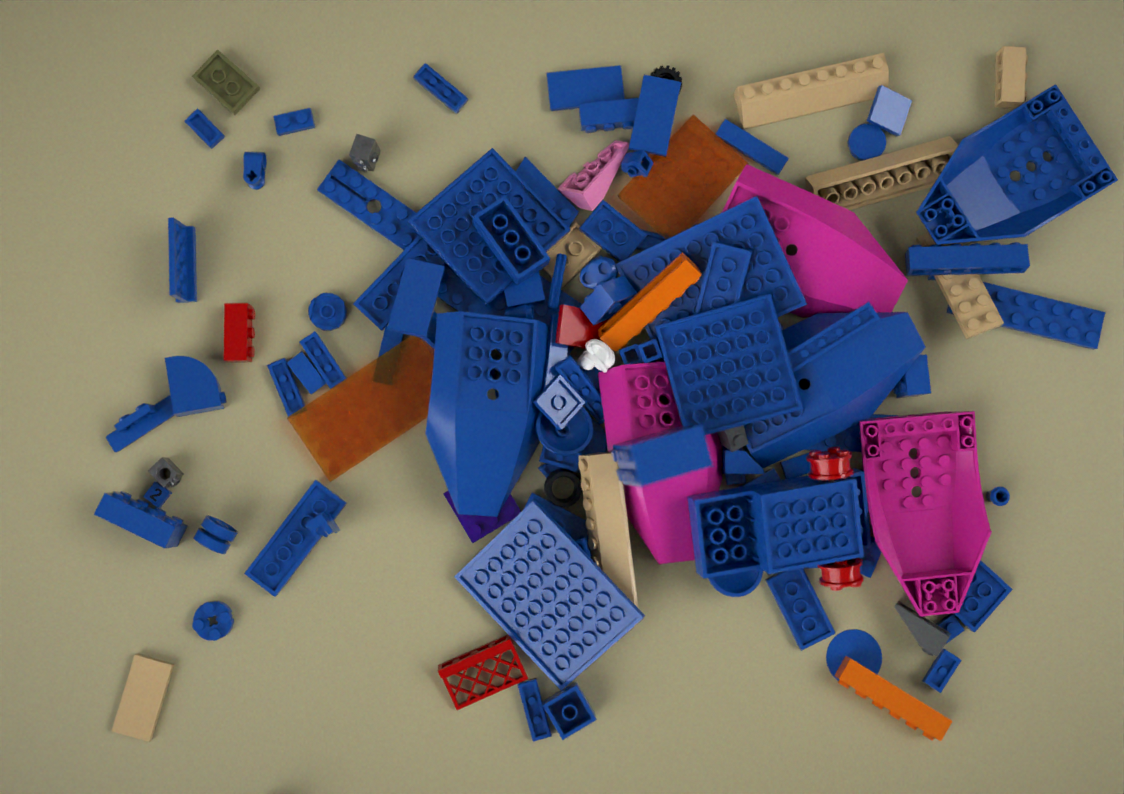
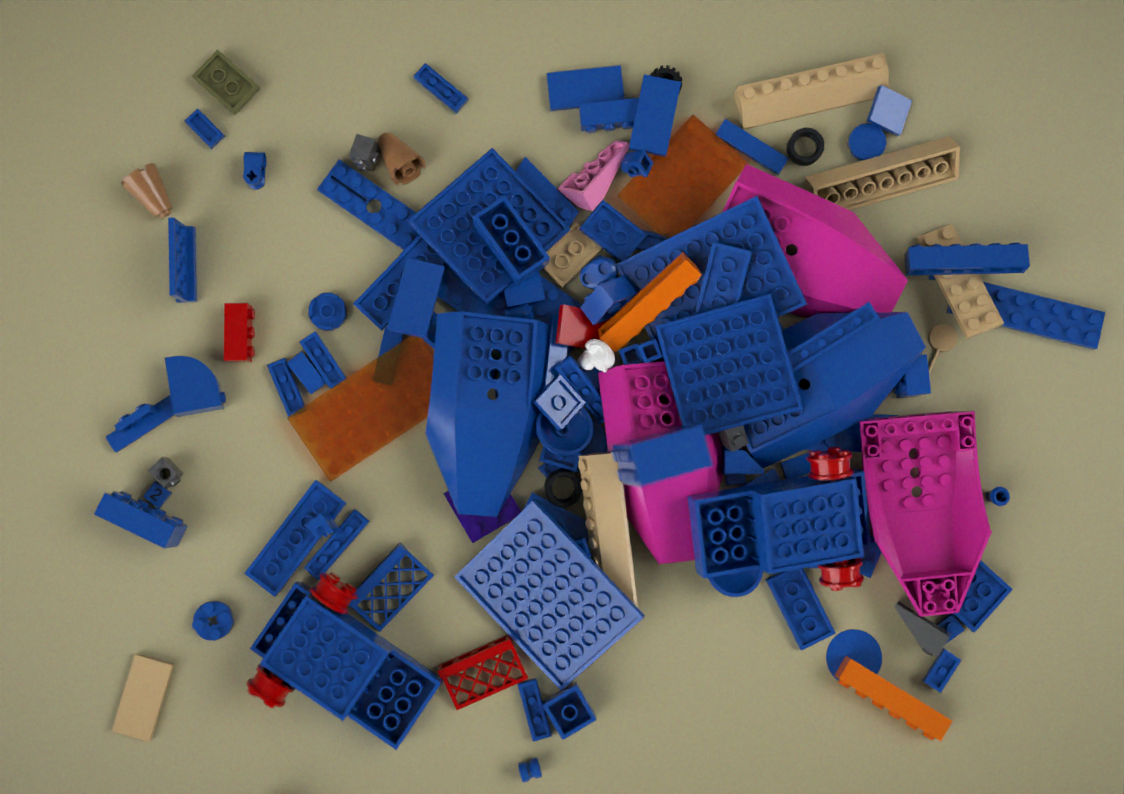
(148, 190): none -> medium nougat cone
(215, 534): blue wheel -> none
(294, 122): blue plate -> none
(336, 544): none -> blue tile
(339, 662): none -> blue piece
(381, 572): none -> blue fence
(400, 159): none -> medium nougat cone
(534, 768): none -> blue wheel
(557, 281): blue axle -> none
(806, 132): none -> black tyre
(942, 338): none -> tan piece
(975, 190): blue piece -> none
(1010, 77): tan brick -> none

